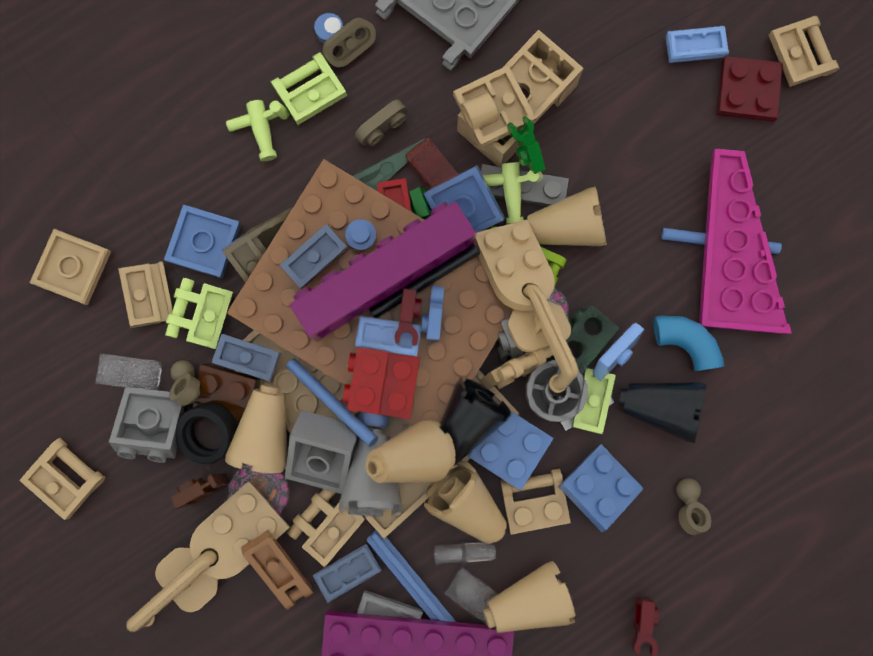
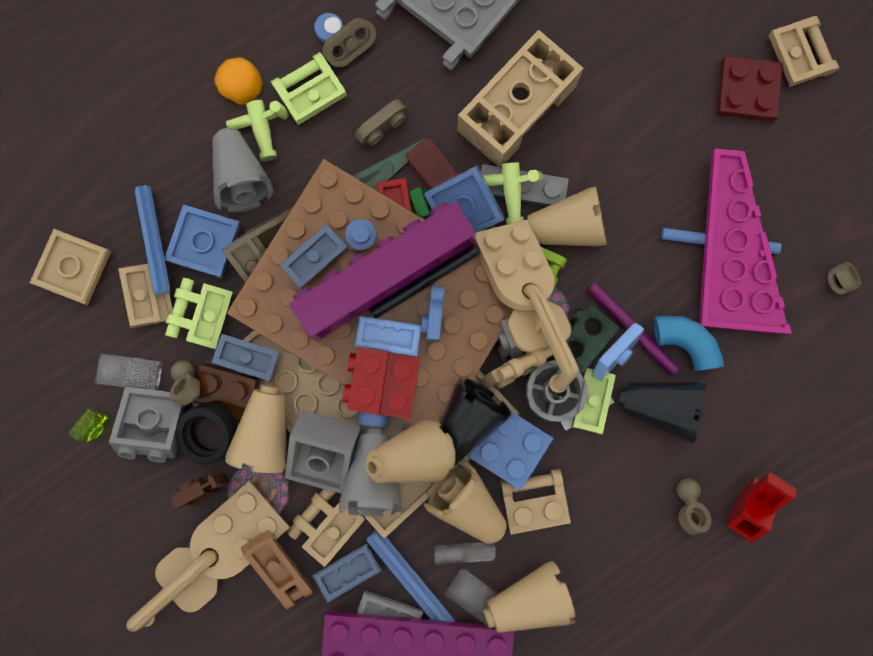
(57, 488): tan plate -> none
(88, 426): none -> clear neon green plate
(152, 240): none -> medium blue axle
(237, 174): none -> light grey cone
(238, 80): none -> light orange hair
(332, 402): medium blue bar -> none
(409, 309): dark red plate -> none
(492, 104): tan plate -> none
(529, 149): green plate -> none
(601, 488): medium blue plate -> none
(626, 321): none -> magenta bar
(645, 618): dark red plate -> none
(697, 44): light blue plate -> none
(757, 506): none -> red brick
(847, 277): none -> dark tan tile

